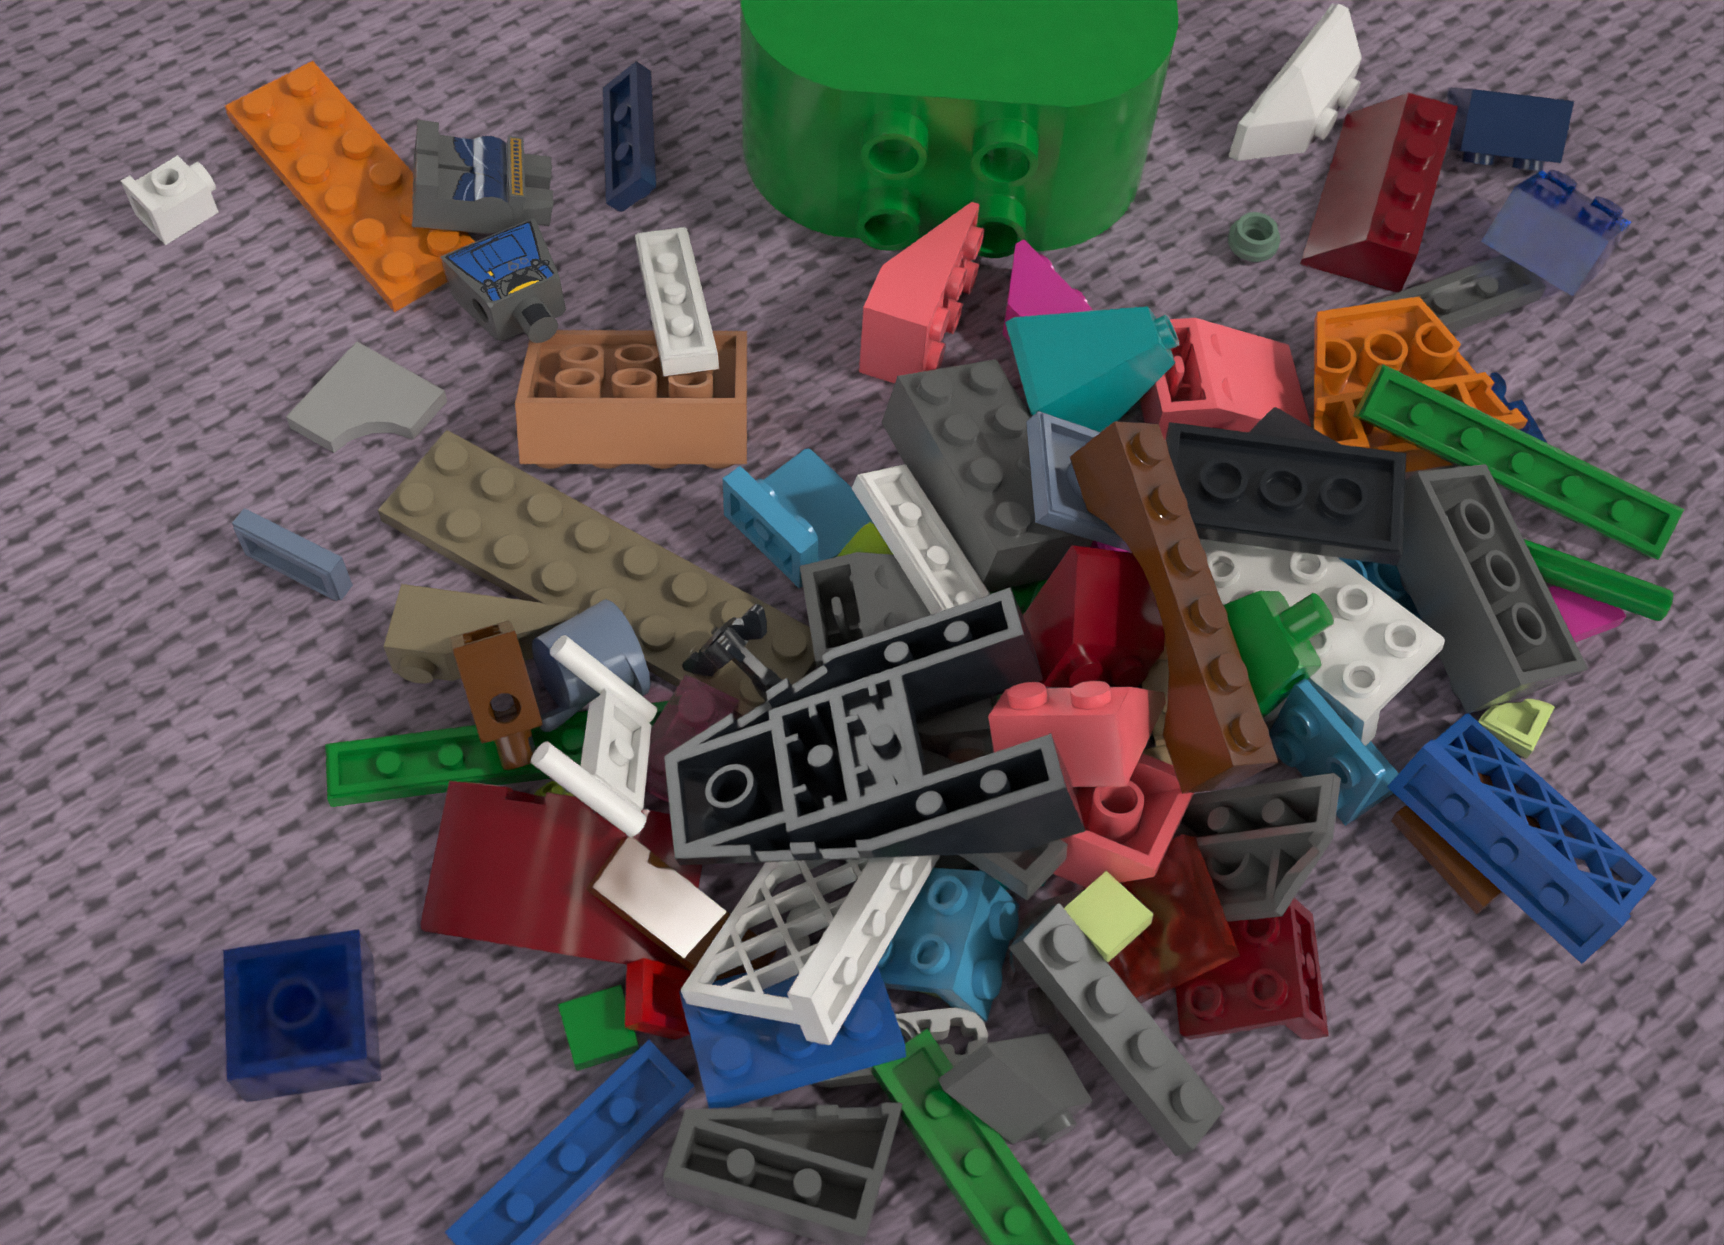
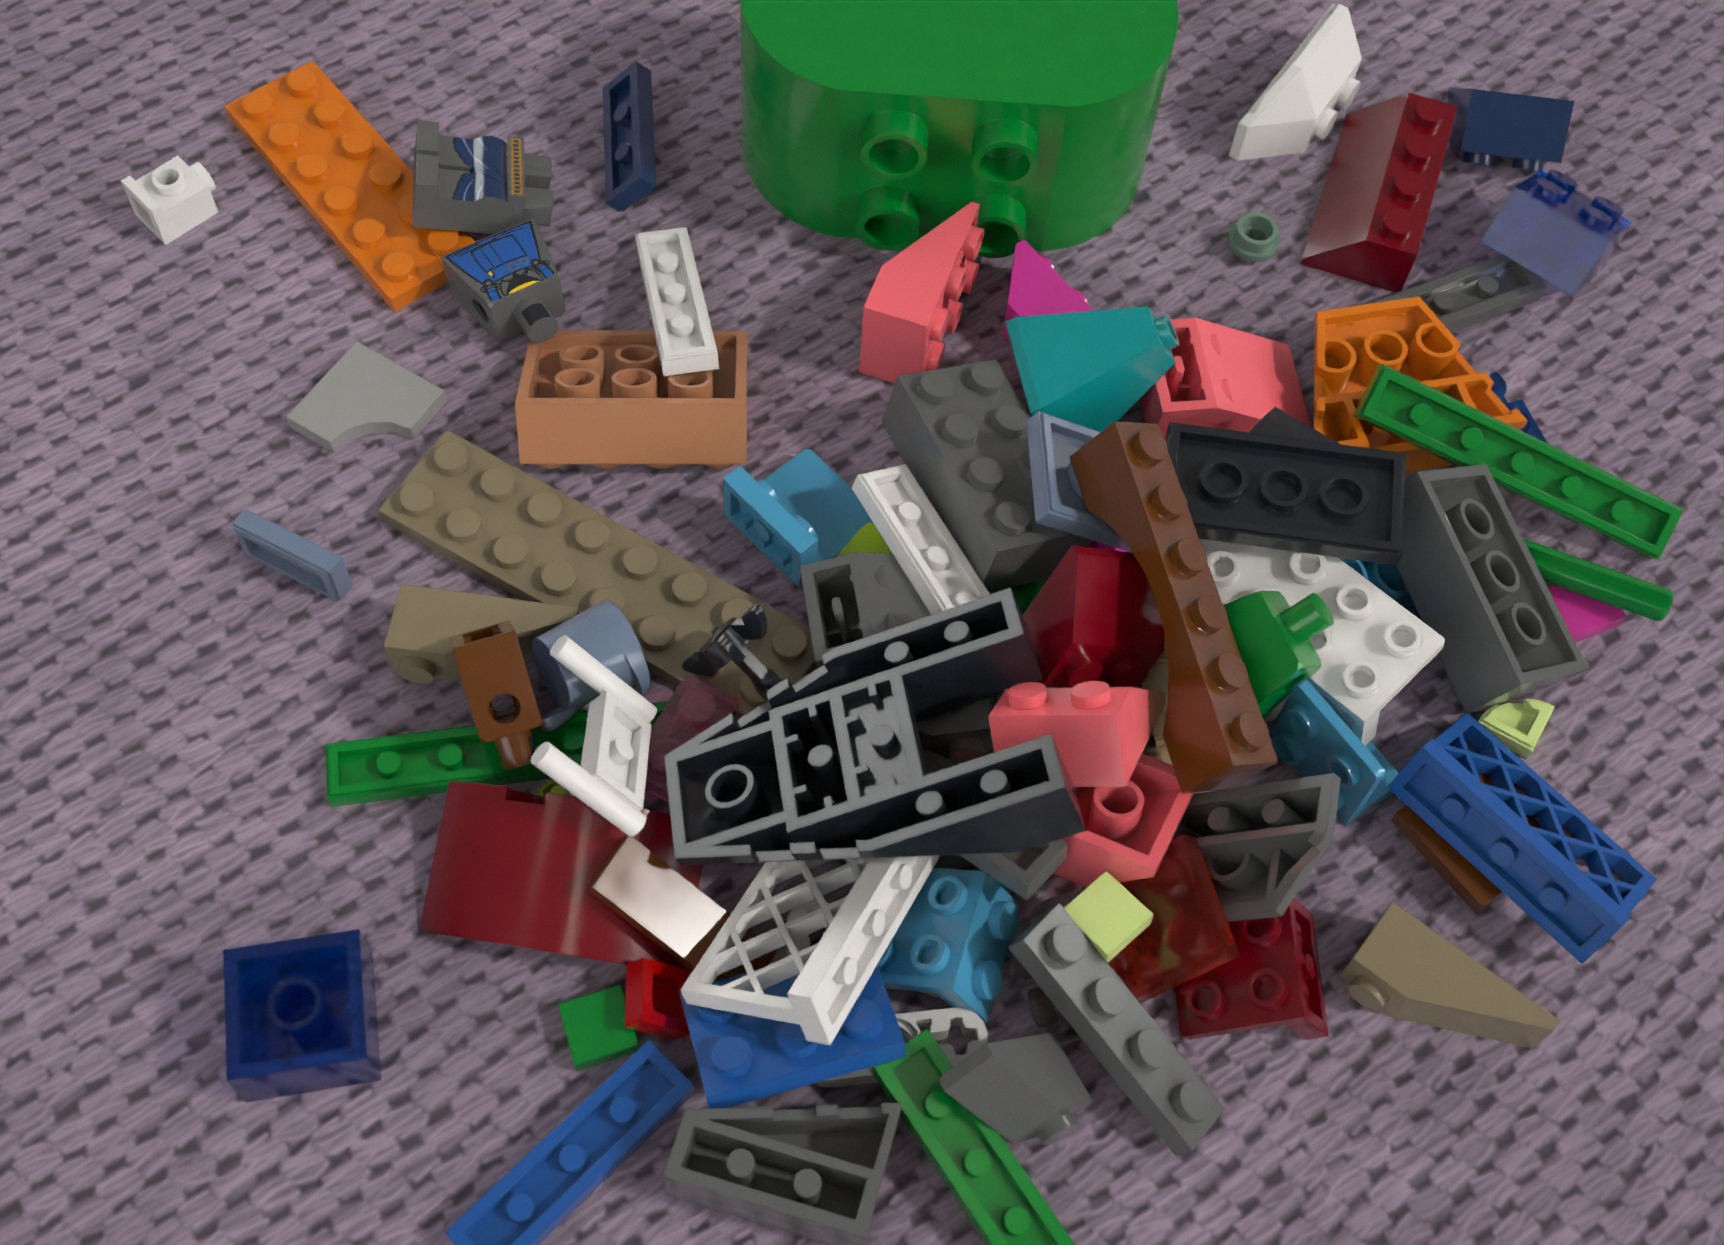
(1432, 982): none -> dark tan slope

